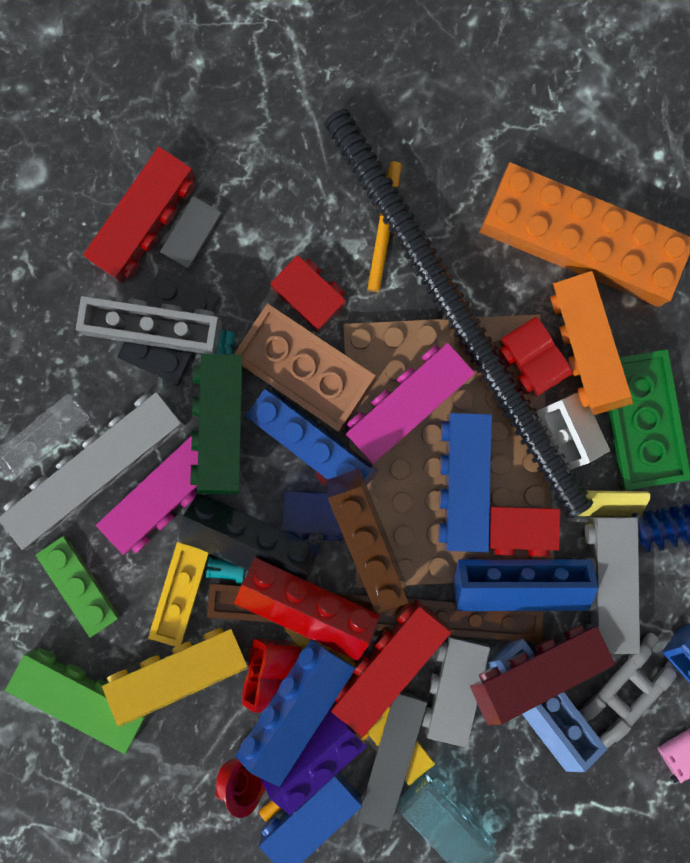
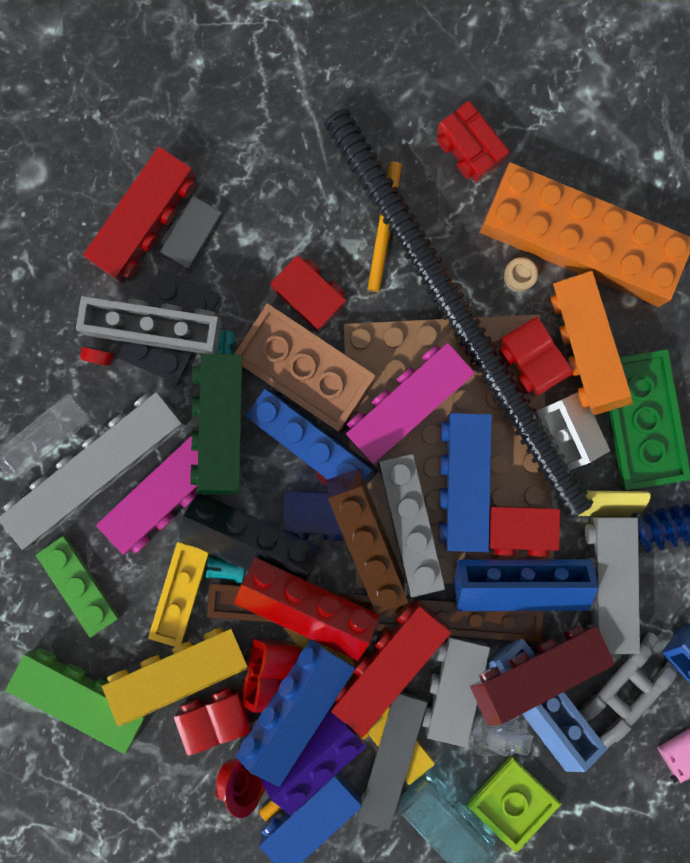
(97, 356): none -> red tile
(213, 720): none -> red brick
(411, 525): none -> light grey brick
(471, 142): none -> red brick
(501, 739): none -> clear hips
(513, 804): none -> lime tile
(520, 274): none -> tan tile

